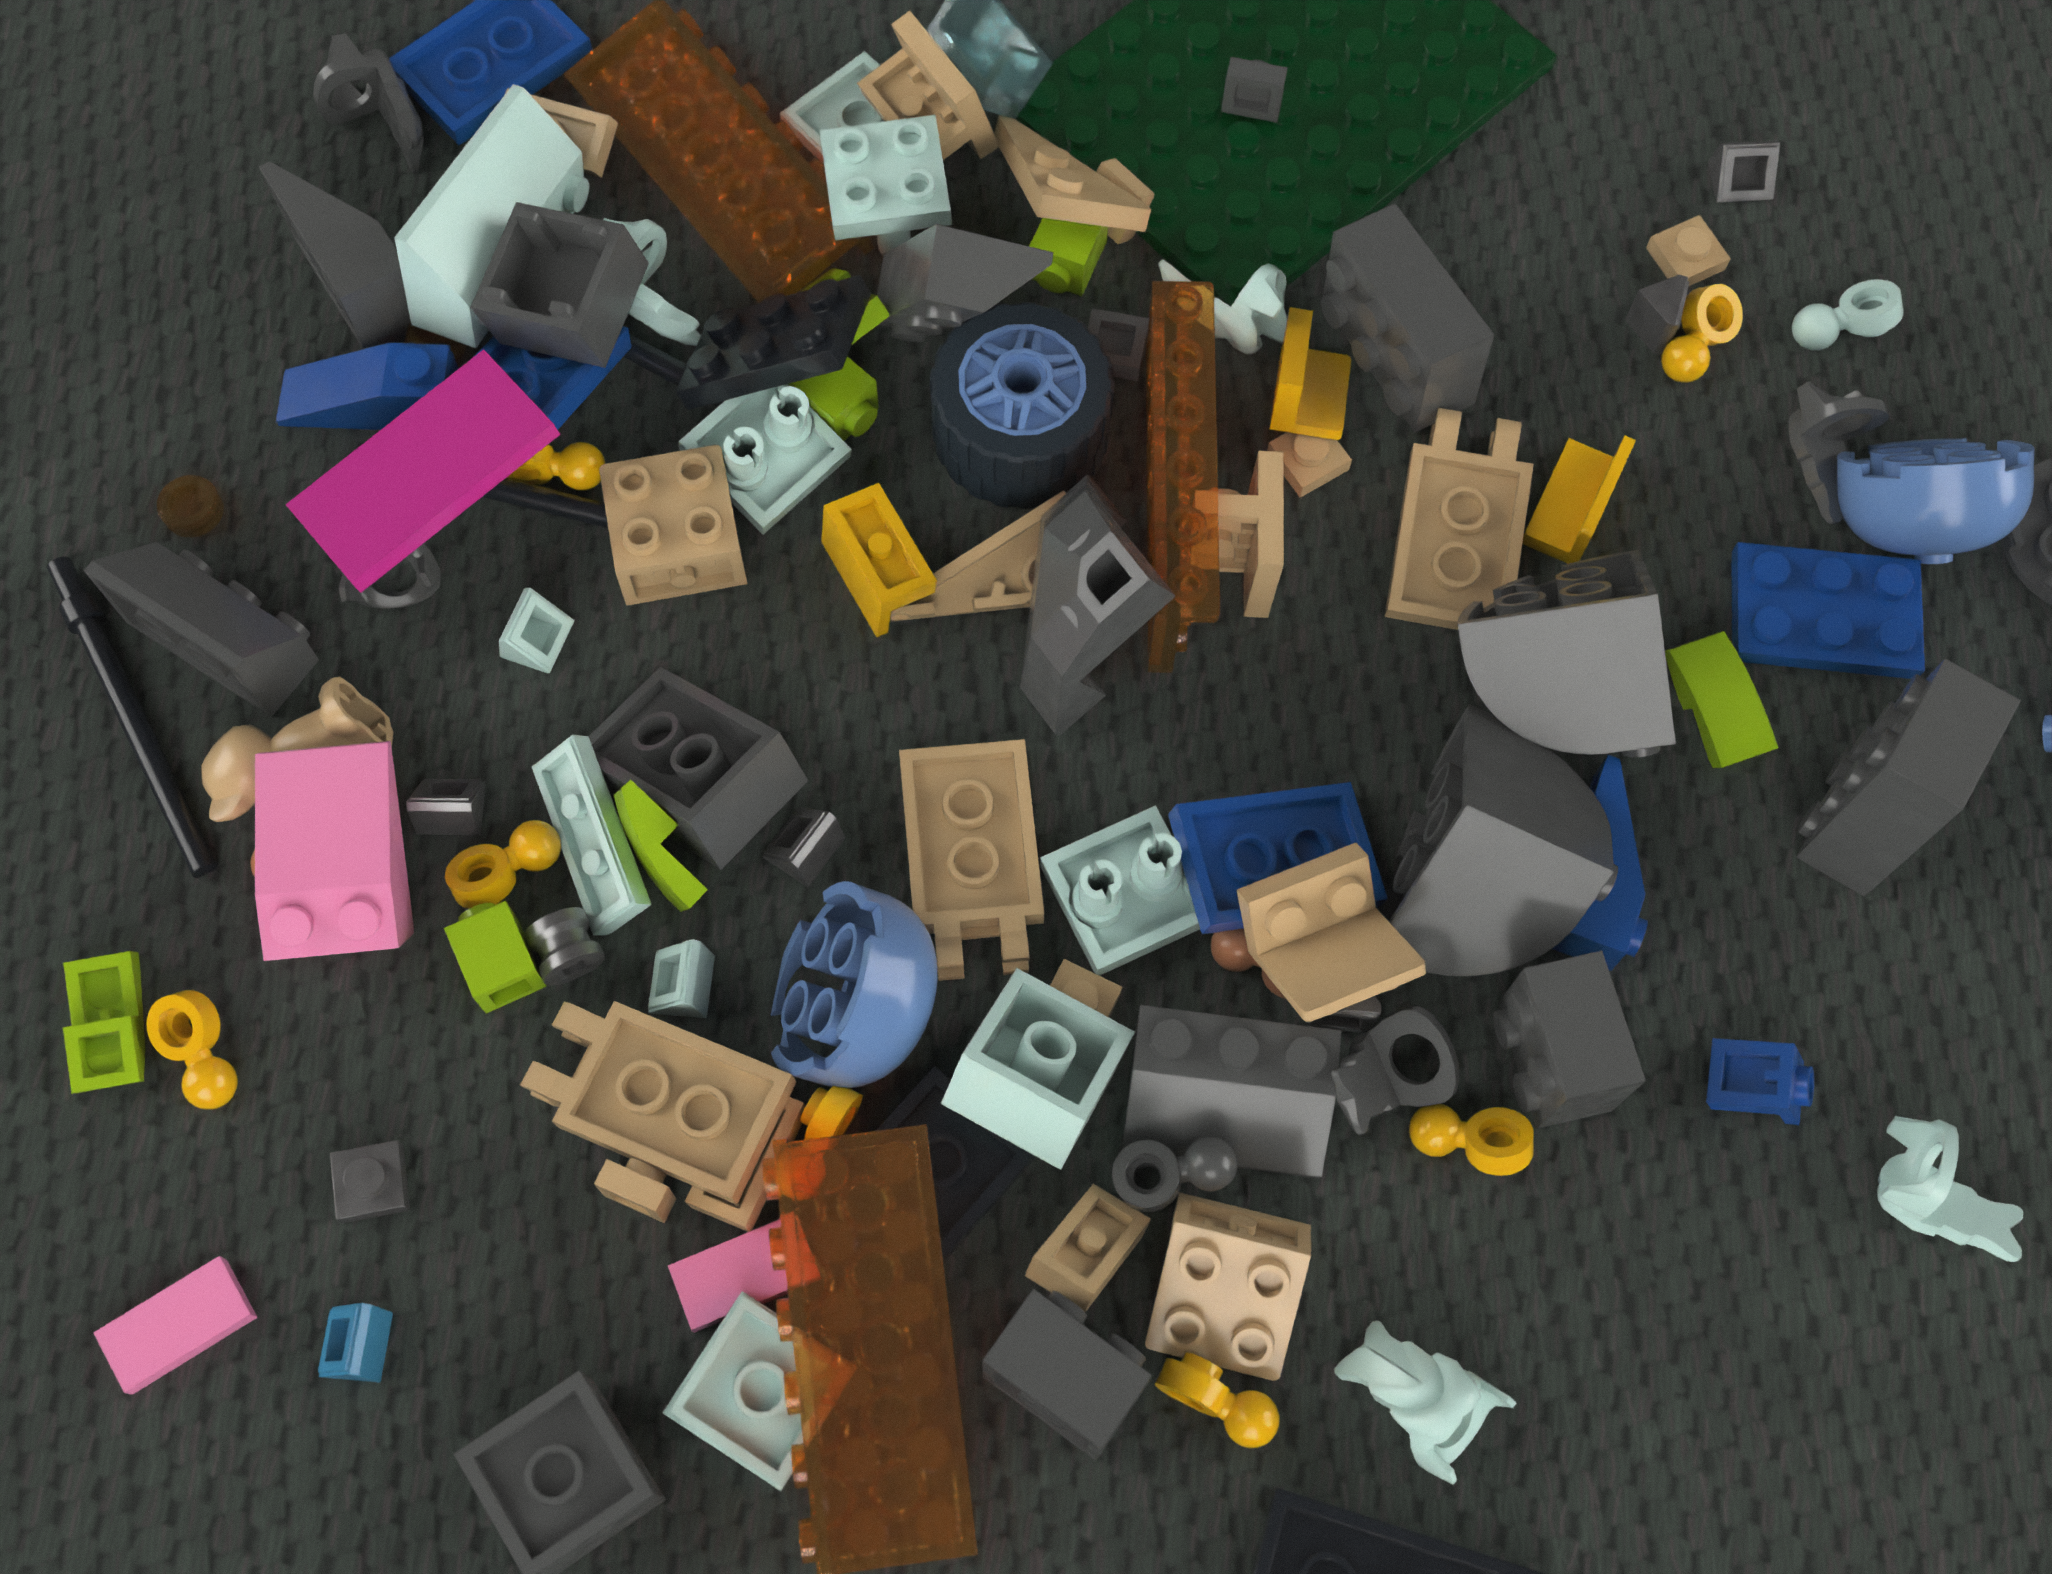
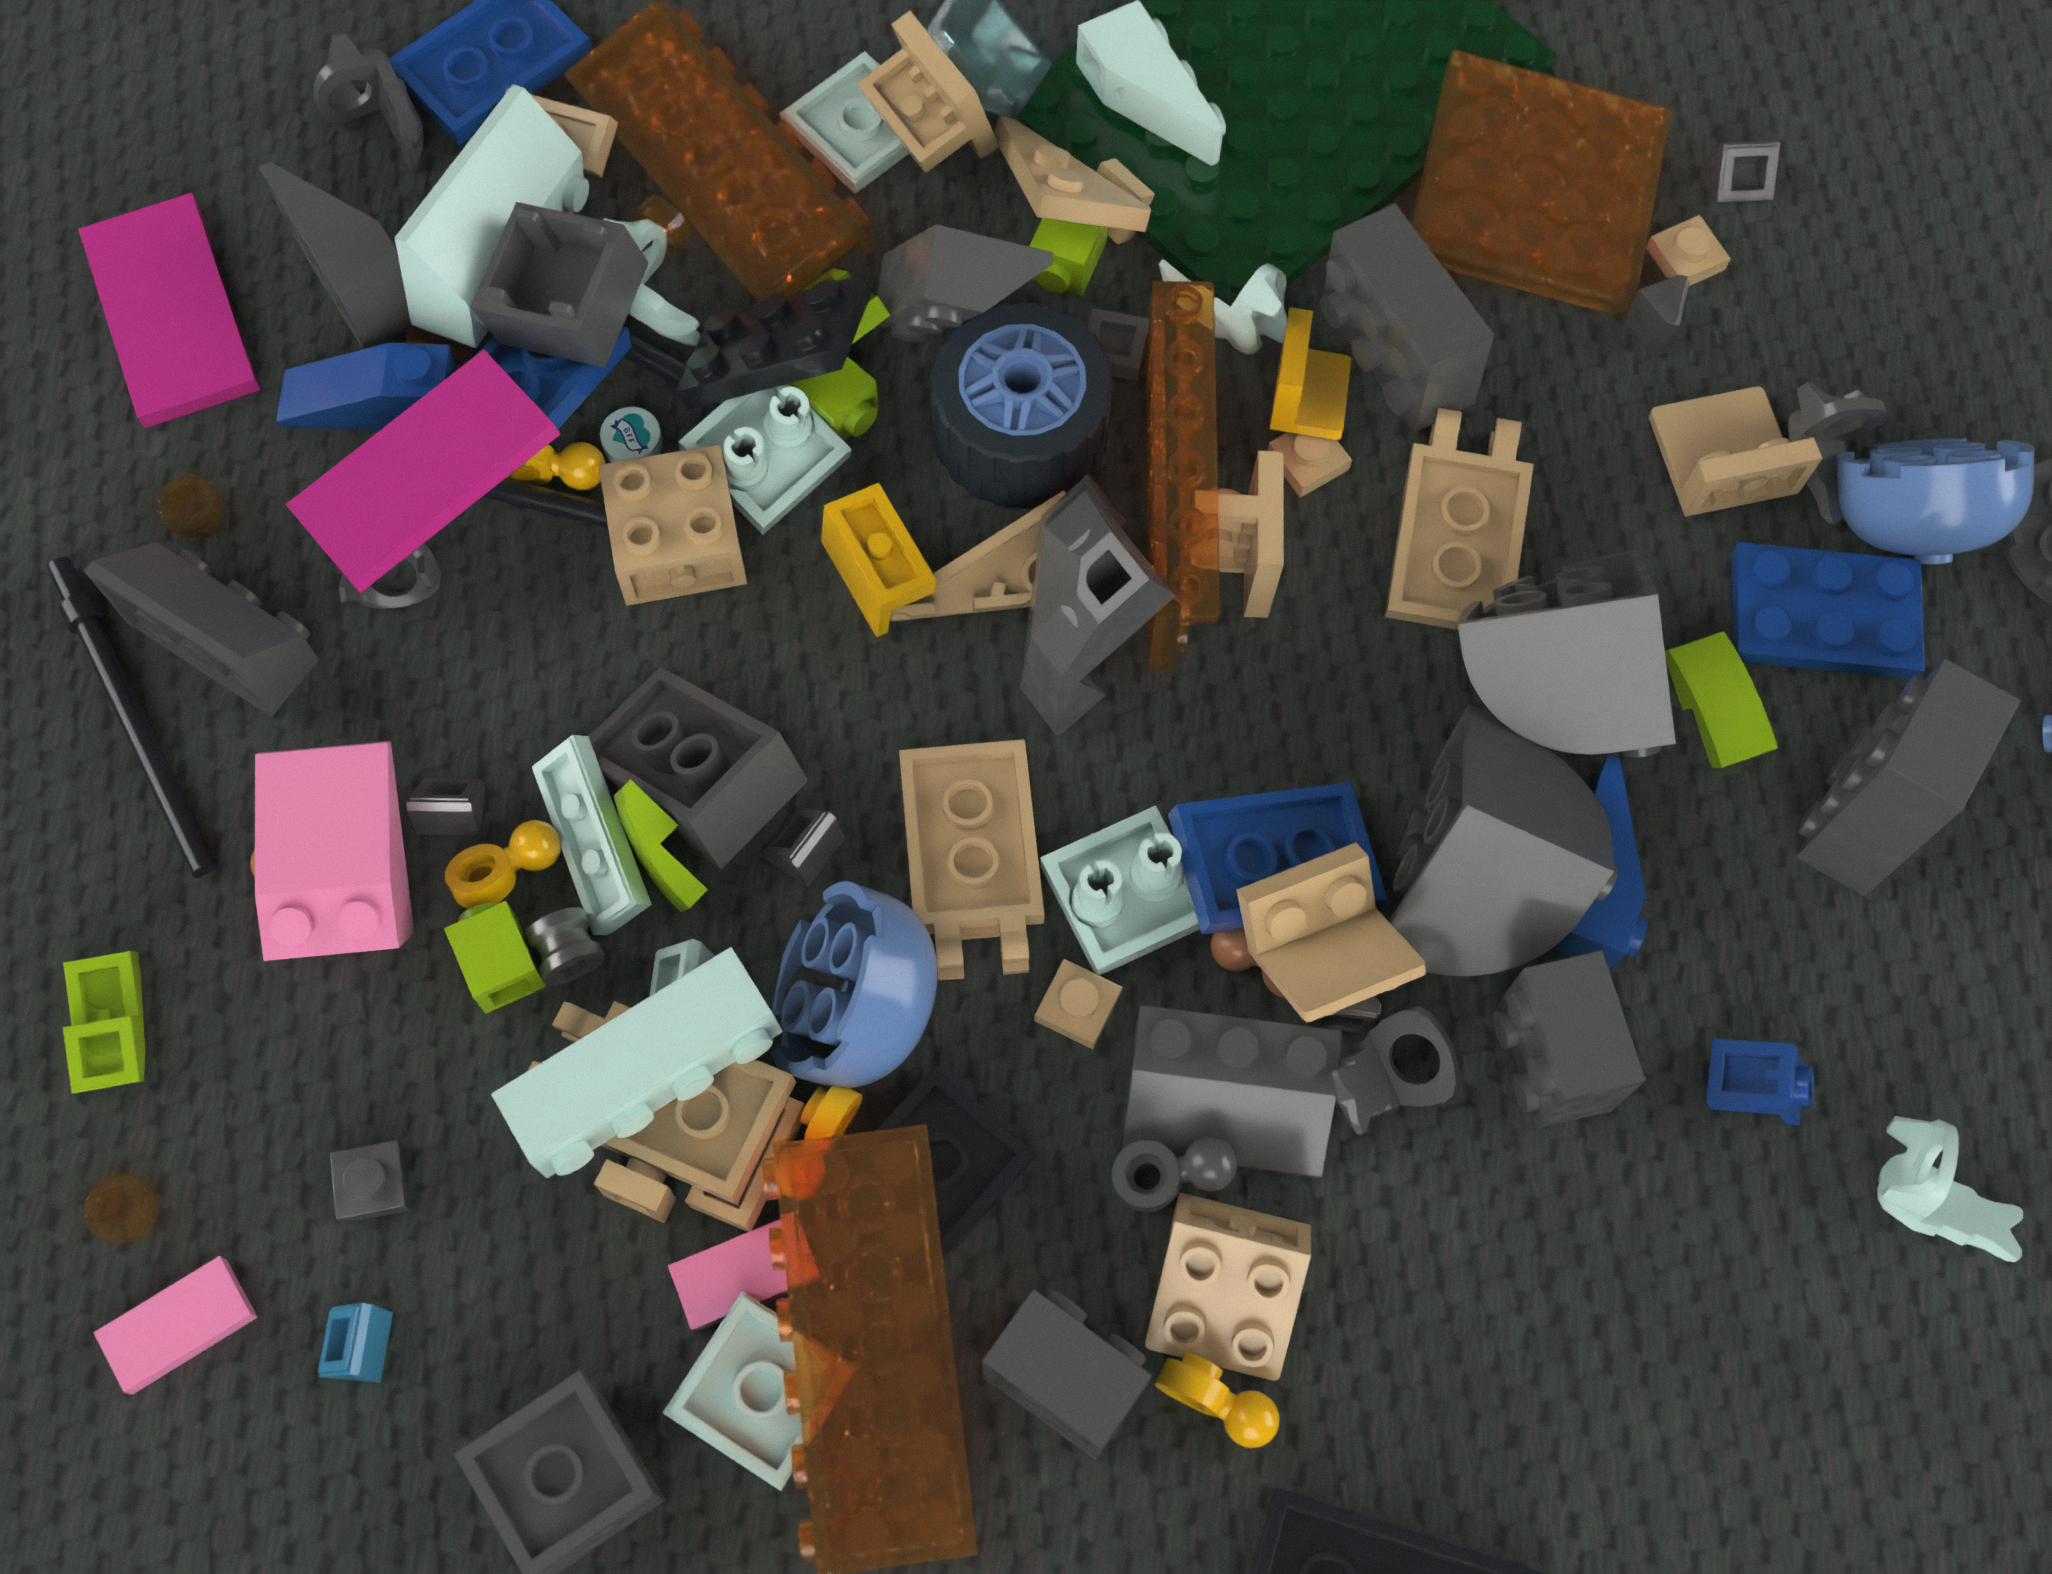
(121, 1209): none -> clear orange tile
(168, 310): none -> dark pink tile
(208, 1079): yellow plate -> none
(341, 720): tan animal -> none
(534, 632): light aqua slope -> none
(630, 435): none -> light aqua tile
(637, 1065): none -> light aqua brick
(669, 218): none -> clear orange tile
(885, 179): light aqua plate -> none
(1037, 1068): light aqua brick -> none
(1088, 1247): tan plate -> none
(1142, 78): none -> light aqua slope
(1254, 89): dark grey plate -> none
(1425, 1395): light aqua hair -> none
(1494, 1139): yellow plate -> none
(1541, 183): none -> clear orange plate
(1575, 500): yellow panel -> none
(1708, 318): yellow plate -> none
(1730, 451): none -> tan bracket
(1863, 310): light aqua plate -> none

